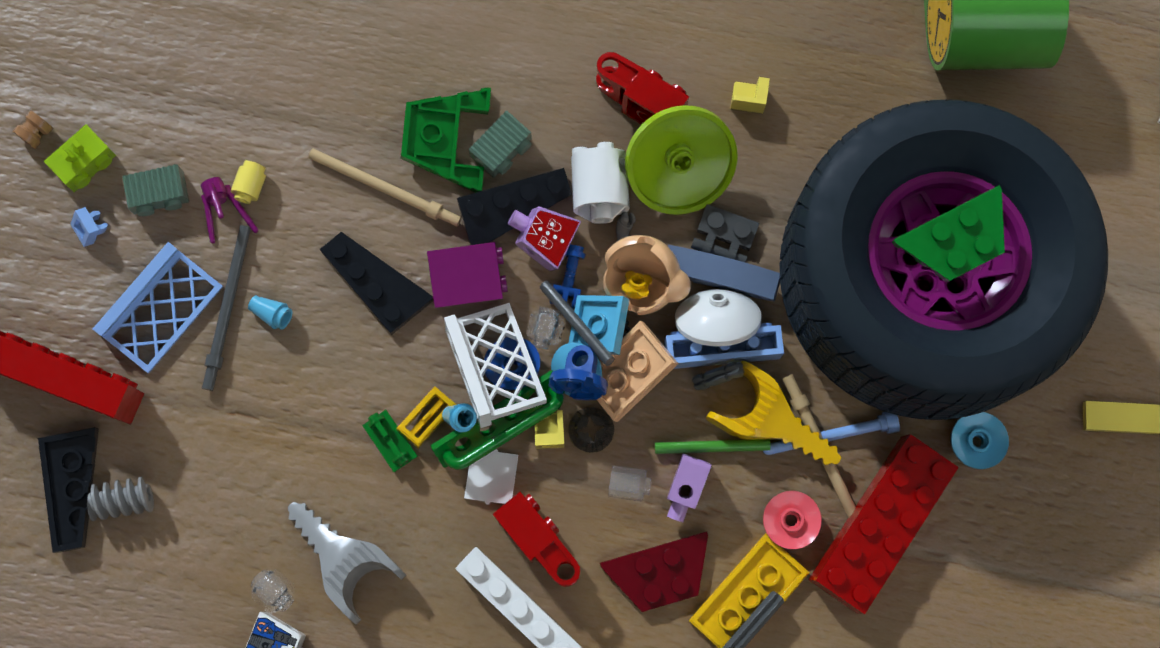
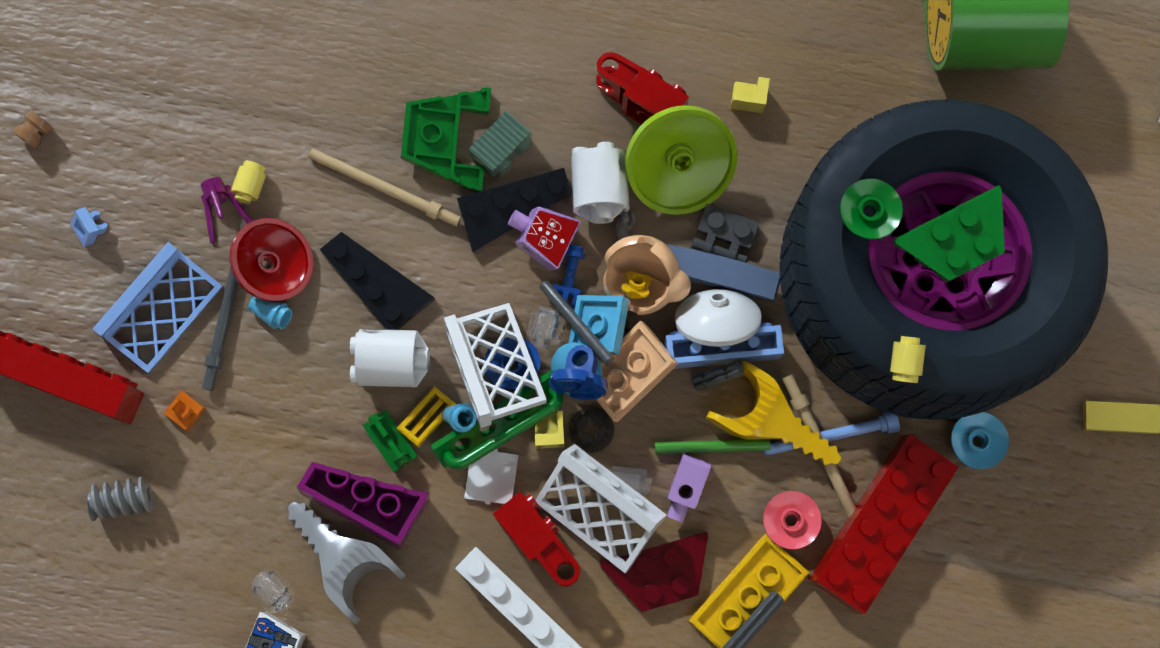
(67, 480): black wing -> none
(80, 158): lime brick -> none
(155, 190): sand green brick -> none
(184, 410): none -> orange tile
(282, 248): none -> red dish
(370, 504): none -> magenta wedge
(389, 358): none -> white cylinder
(466, 274): magenta brick -> none
(607, 486): none -> white fence
(874, 195): none -> green dish
(907, 359): none -> light yellow brick

